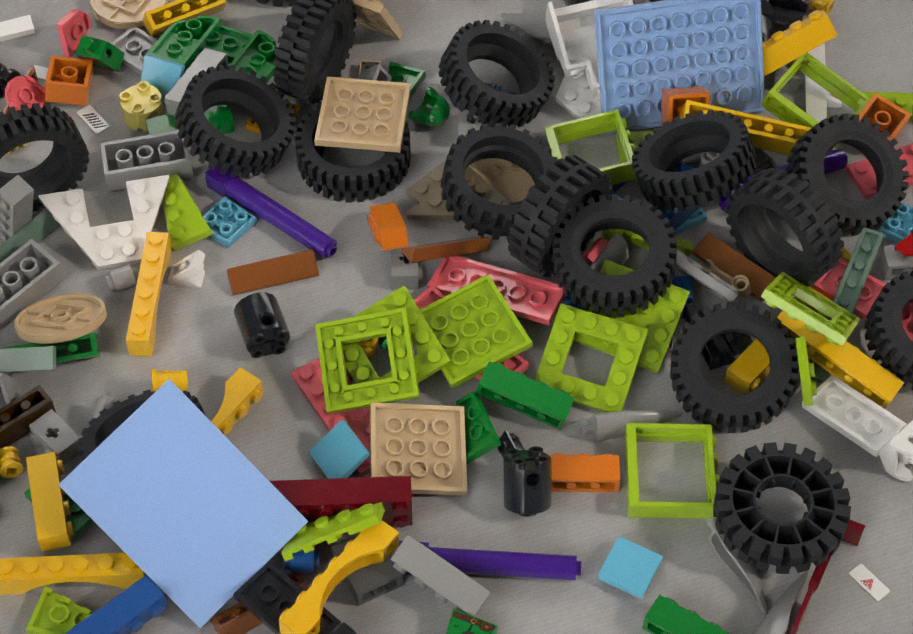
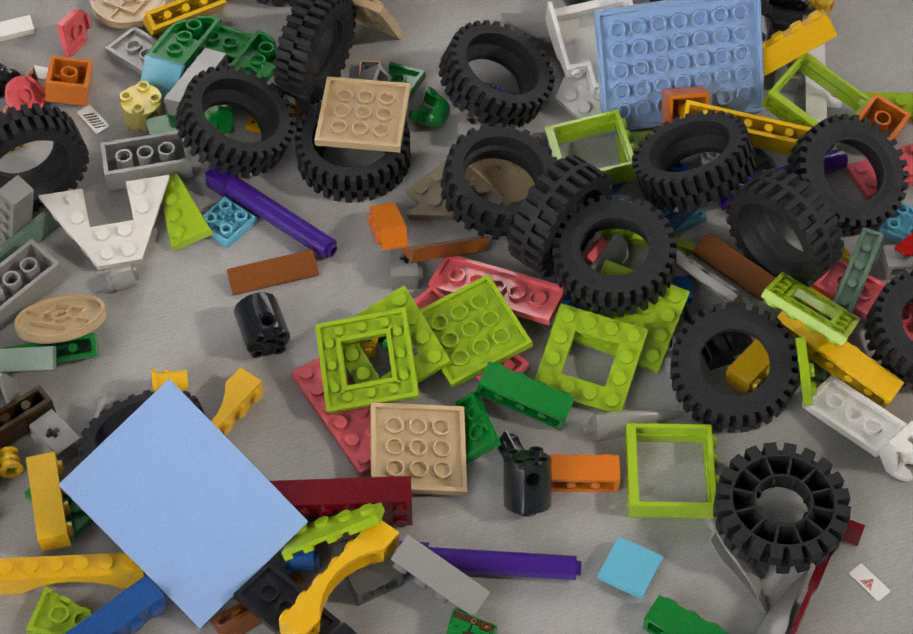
(95, 50): green torso -> none
(143, 316): yellow arch -> none
(188, 271): white slope -> none
(339, 452): medium azure tile -> none
(737, 282): tan brick -> none

